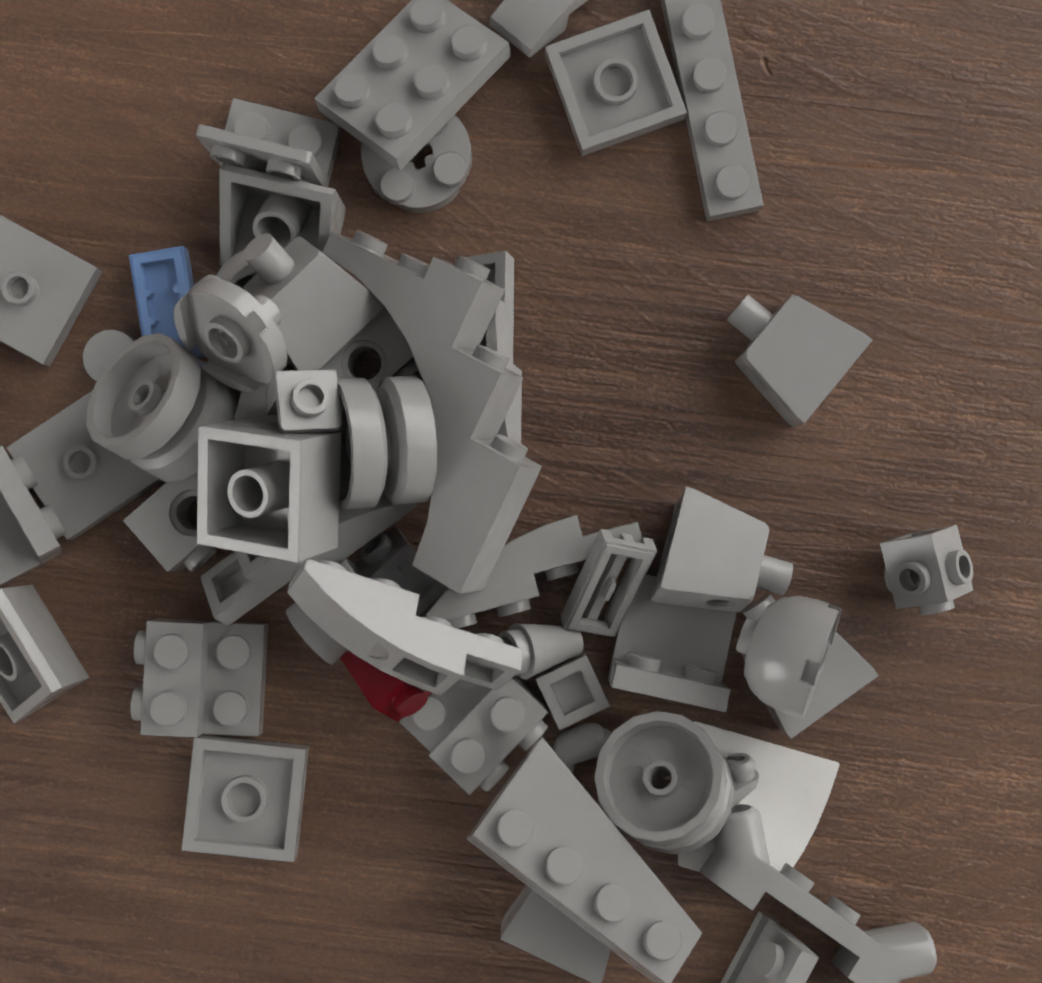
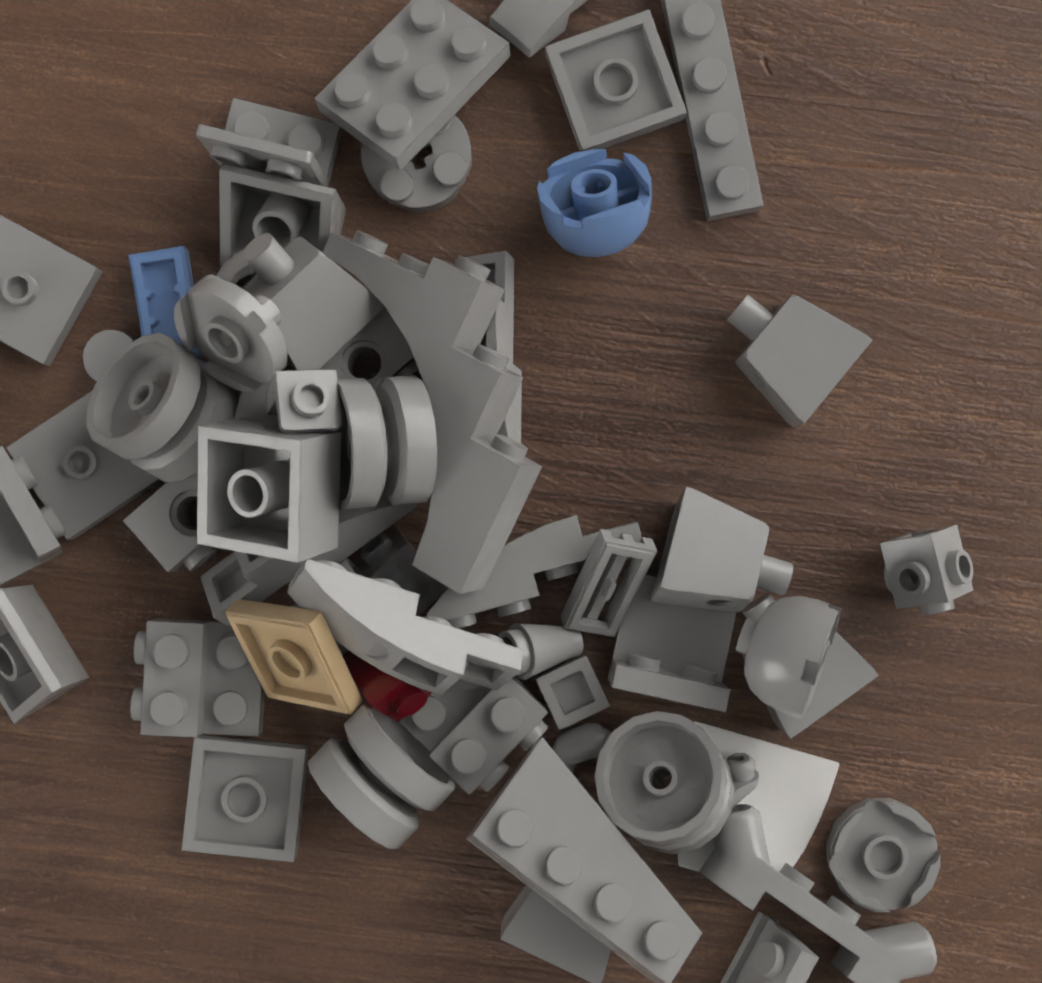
(294, 655): none -> tan tile
(380, 777): none -> light grey wheel
(595, 202): none -> medium blue cylinder
(882, 854): none -> light grey tile

